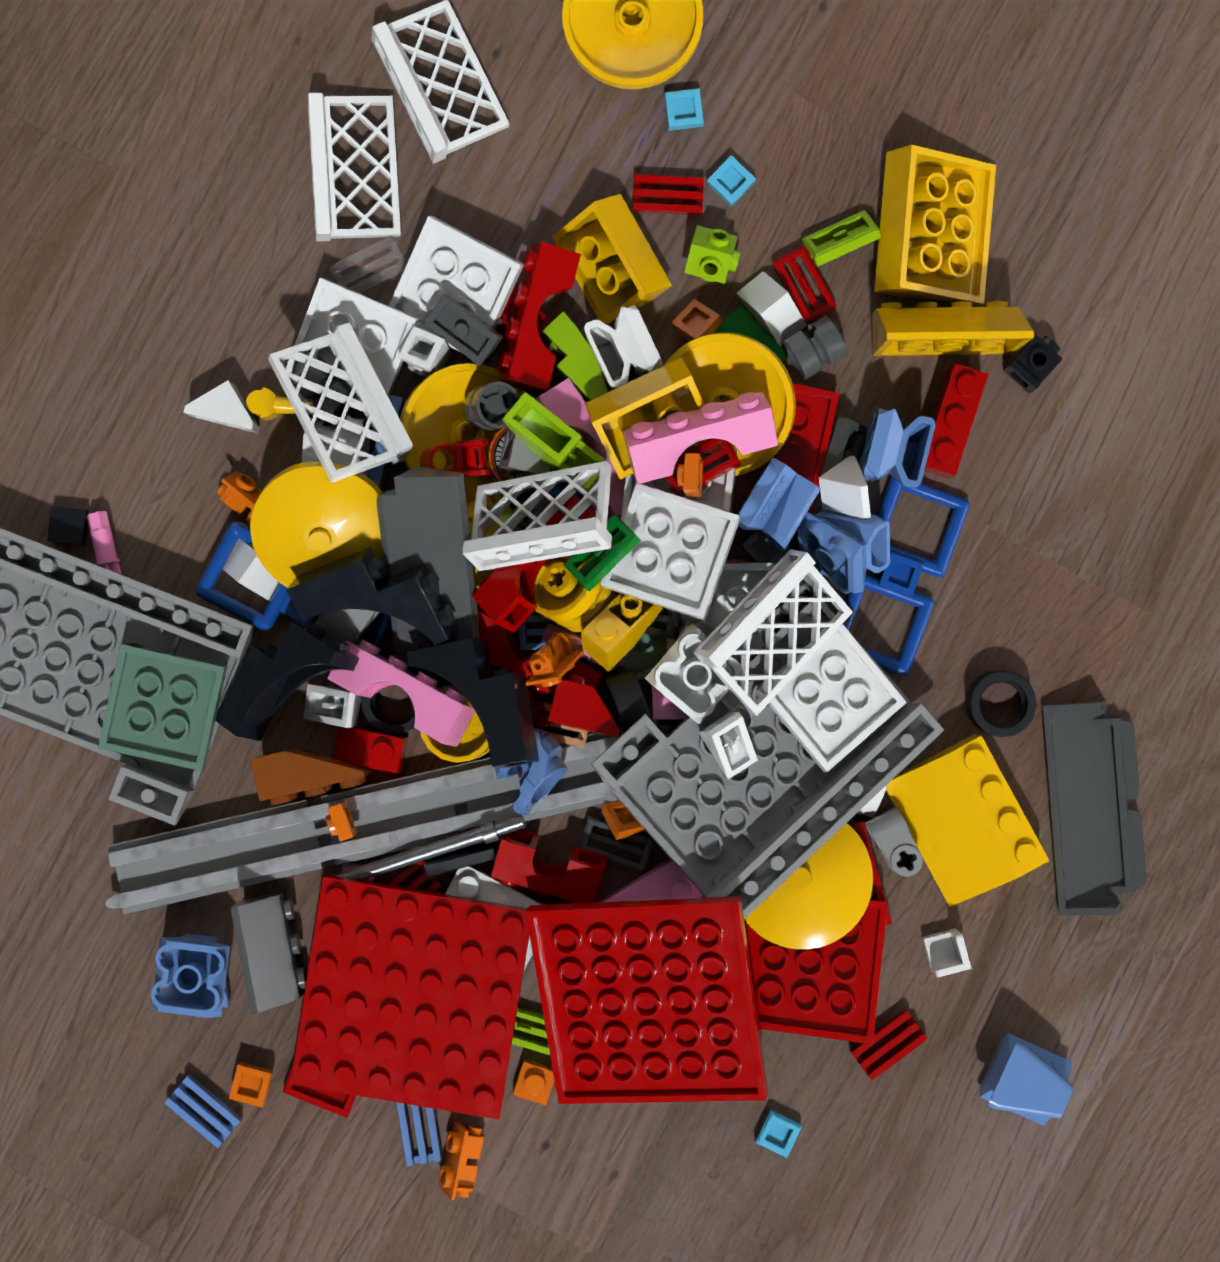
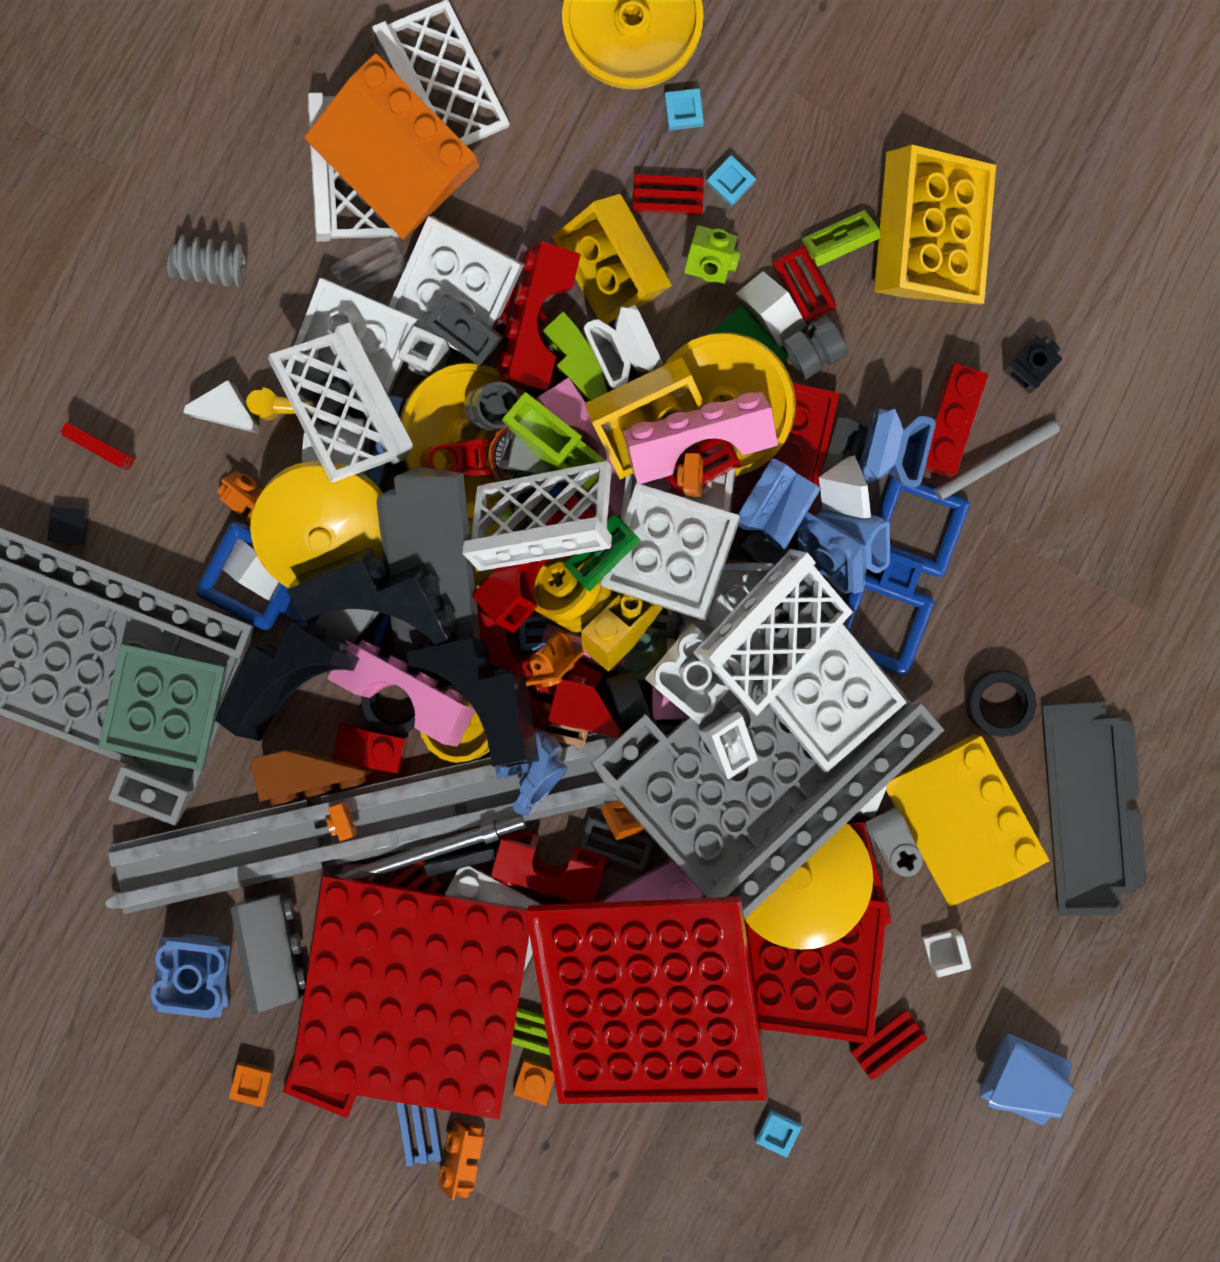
(97, 446): none -> red tile
(103, 541): bright pink piece -> none
(193, 1120): medium blue tile -> none
(207, 262): none -> light grey piece
(332, 706): white slope -> none
(391, 147): none -> orange slope
(696, 321): orange plate -> none
(948, 329): yellow slope -> none
(997, 460): none -> light grey bar

